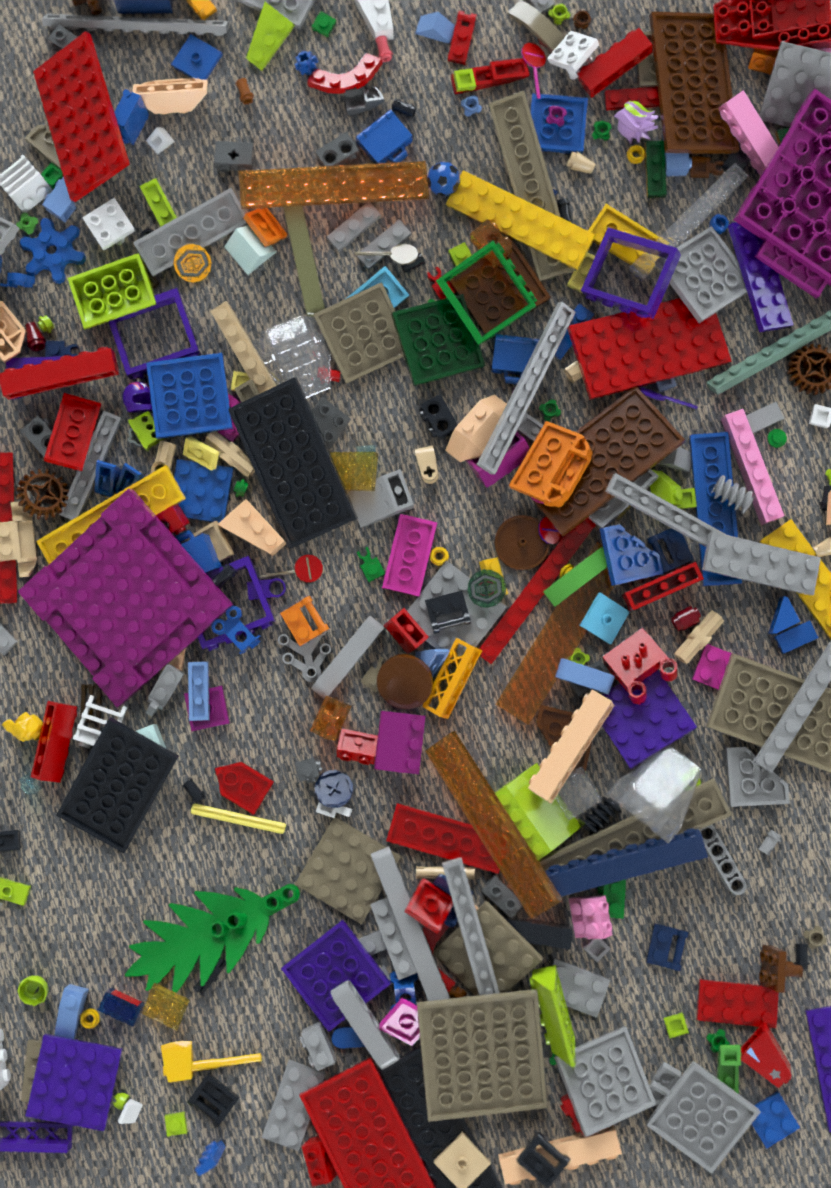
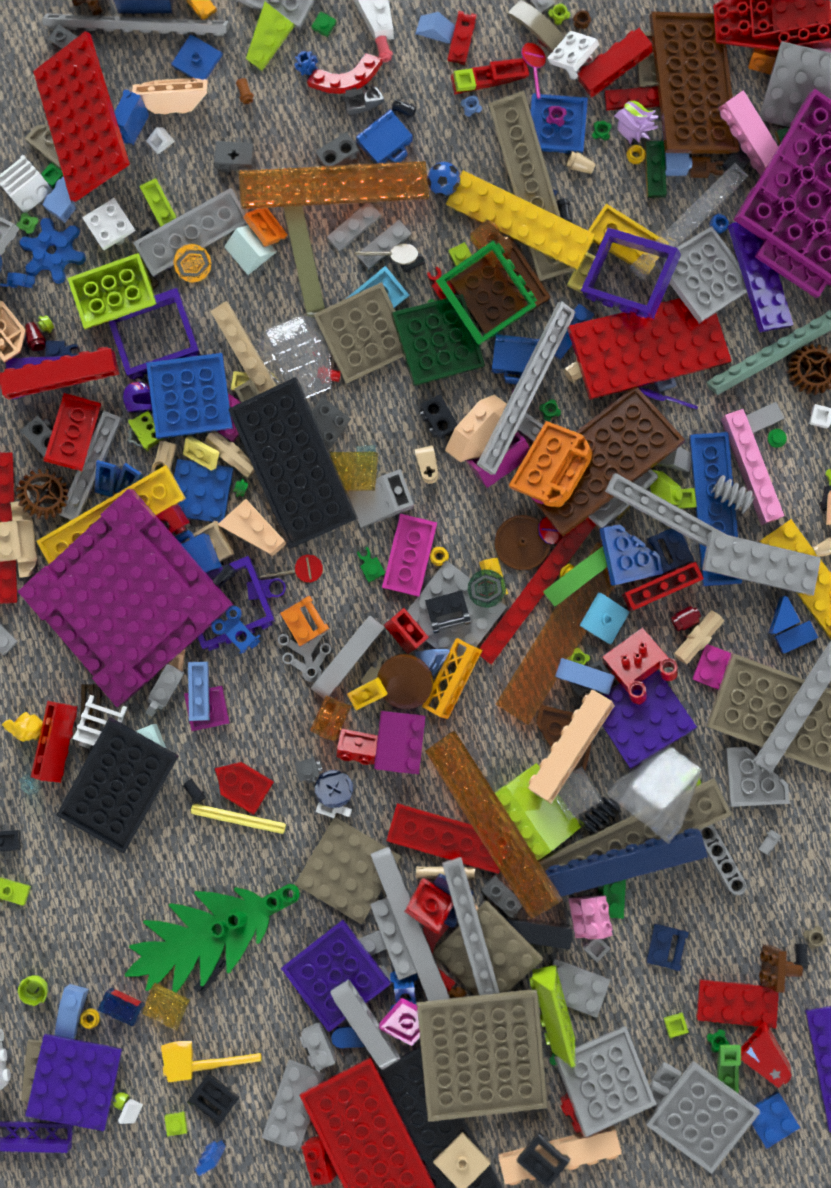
(367, 693): none -> yellow plate

